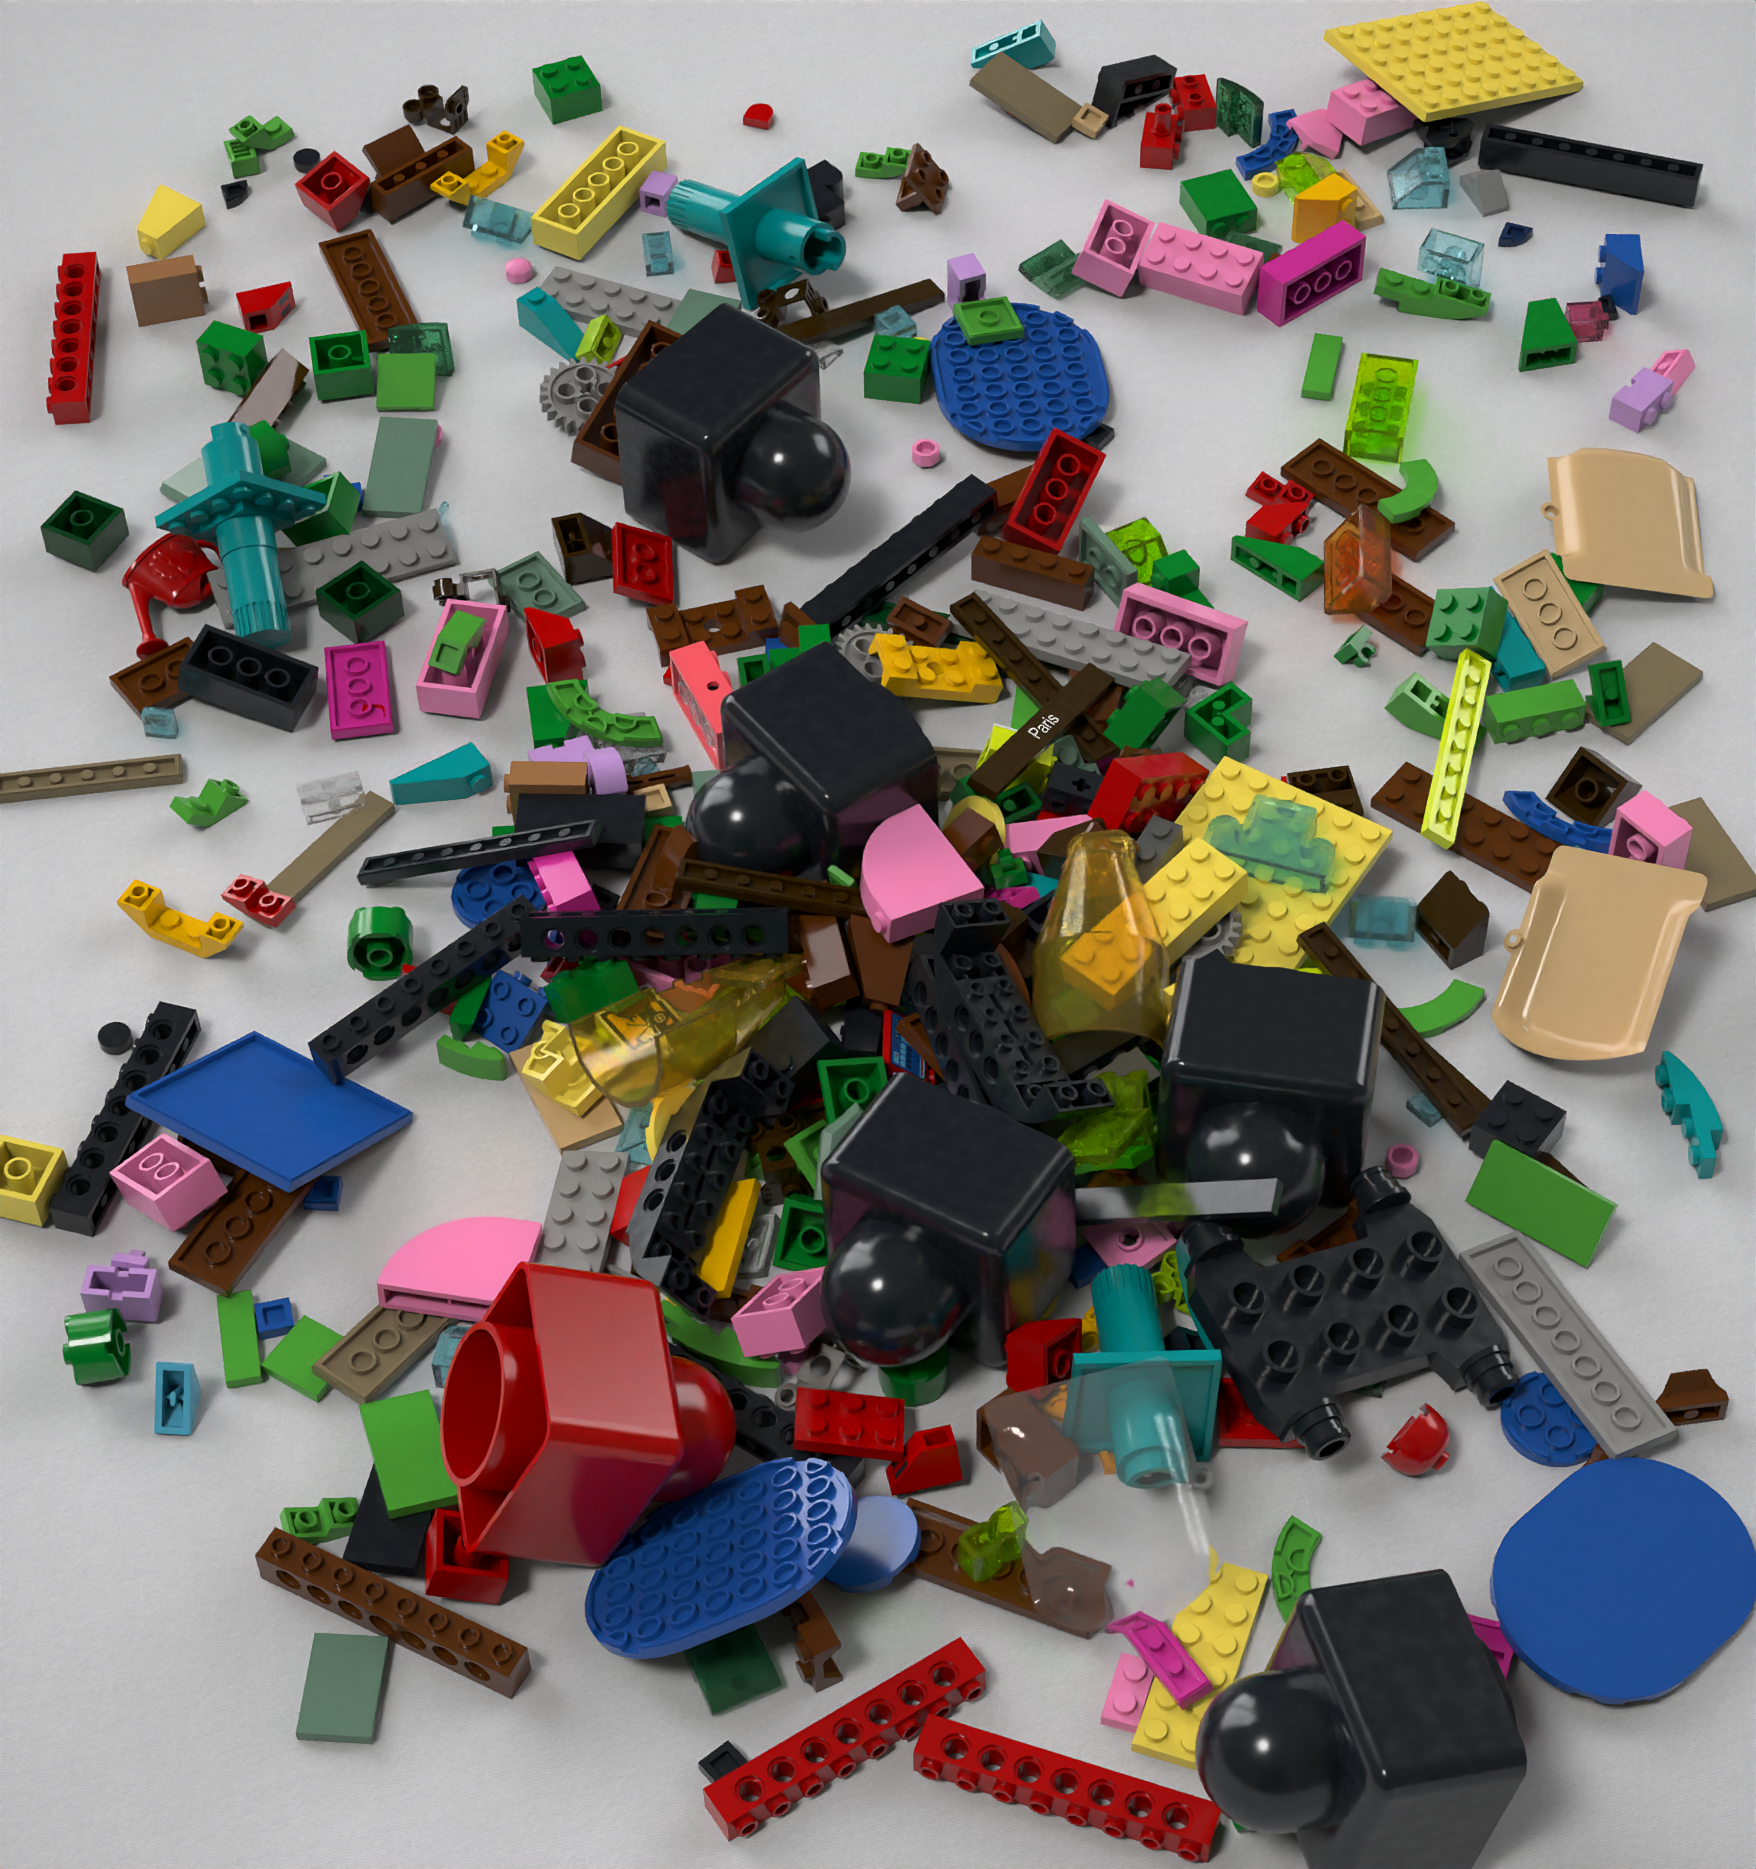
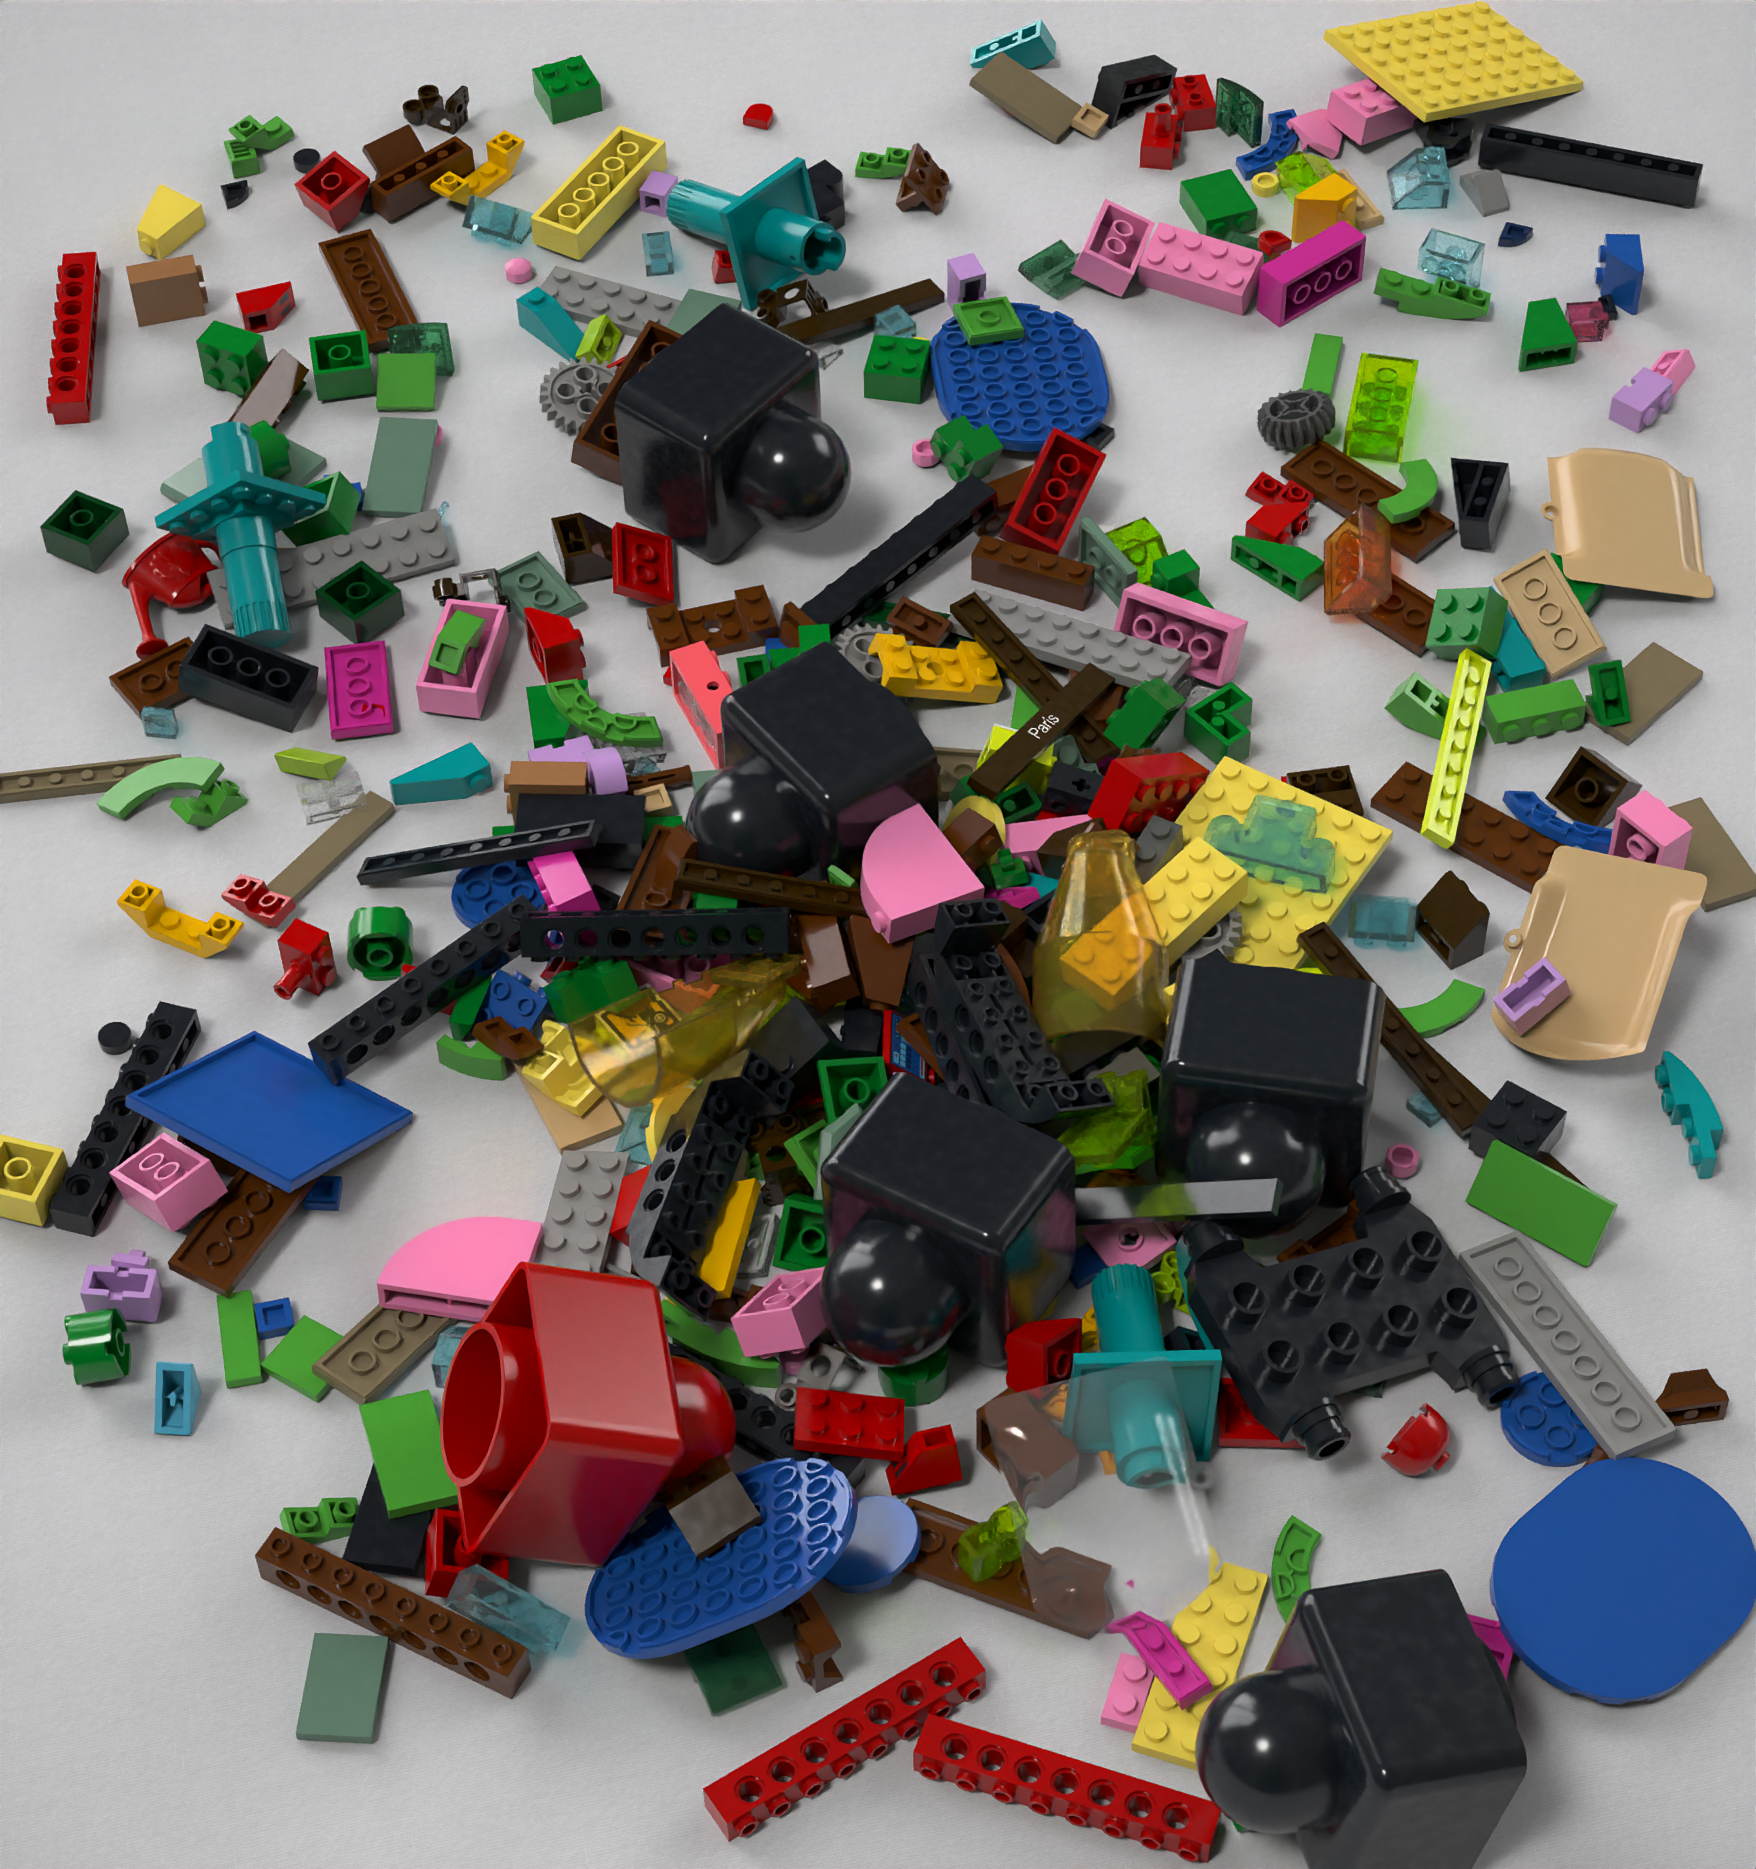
(176, 773): none -> tile
(305, 960): none -> red brick
(309, 763): none -> lime slope
(505, 1040): none -> reddish brown slope
(507, 1610): none -> clear light blue brick
(710, 1506): none -> dark brown slope
(721, 1762): black tile -> none
(966, 449): none -> green brick
(1273, 242): none -> red tile
(1296, 418): none -> dark grey gear
(1355, 646): green tile -> none
(1480, 499): none -> black wedge
(1532, 996): none -> lavender brick

